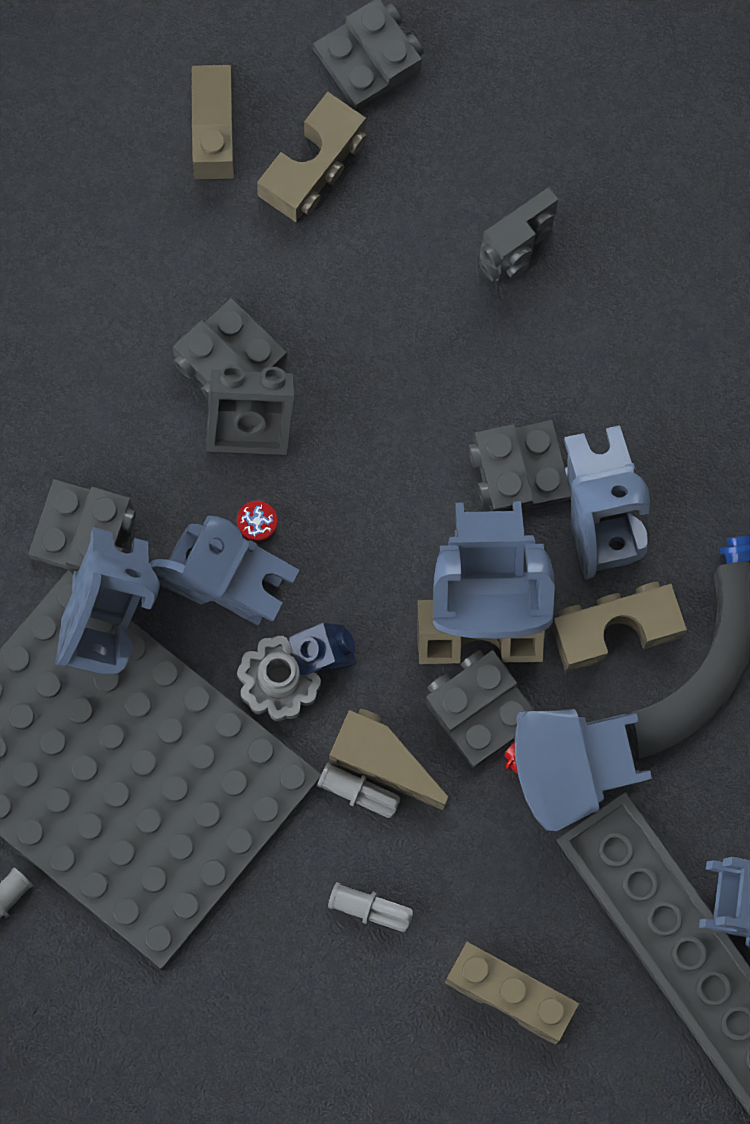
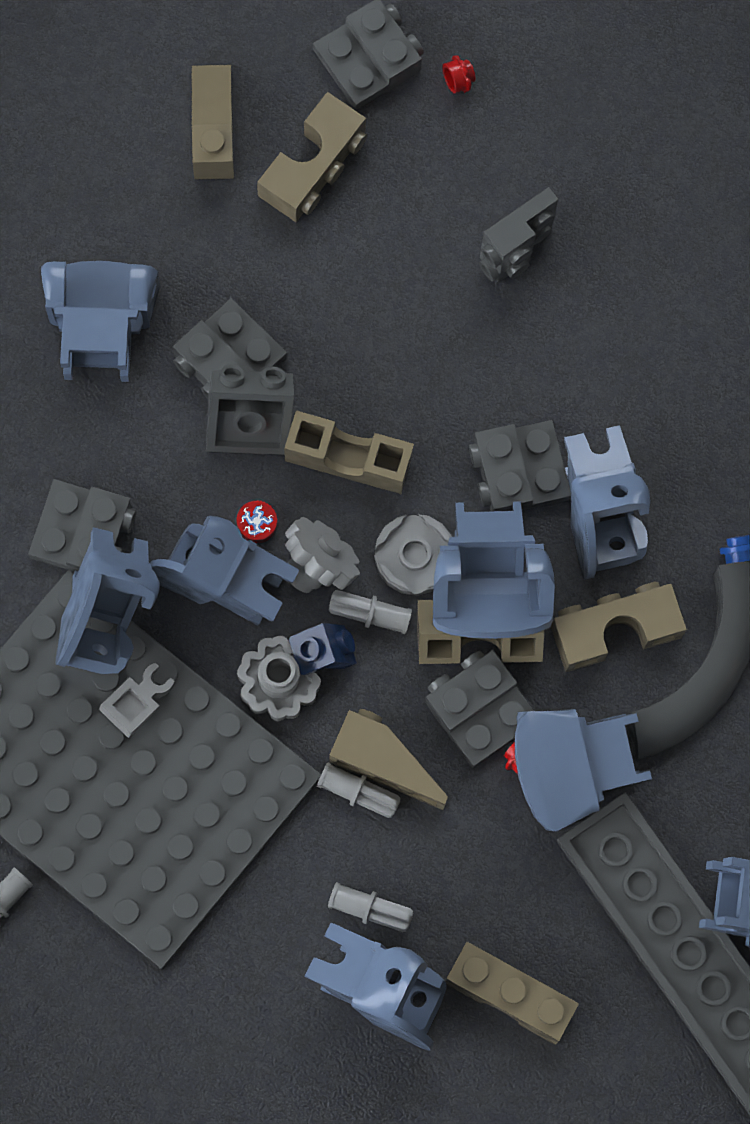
(99, 310): none -> sand blue piece
(134, 703): none -> light grey plate
(320, 556): none -> light grey plant
(325, 448): none -> dark tan arch
(365, 979): none -> sand blue piece
(370, 611): none -> light grey axle
(409, 553): none -> light grey tile
(458, 74): none -> red plate

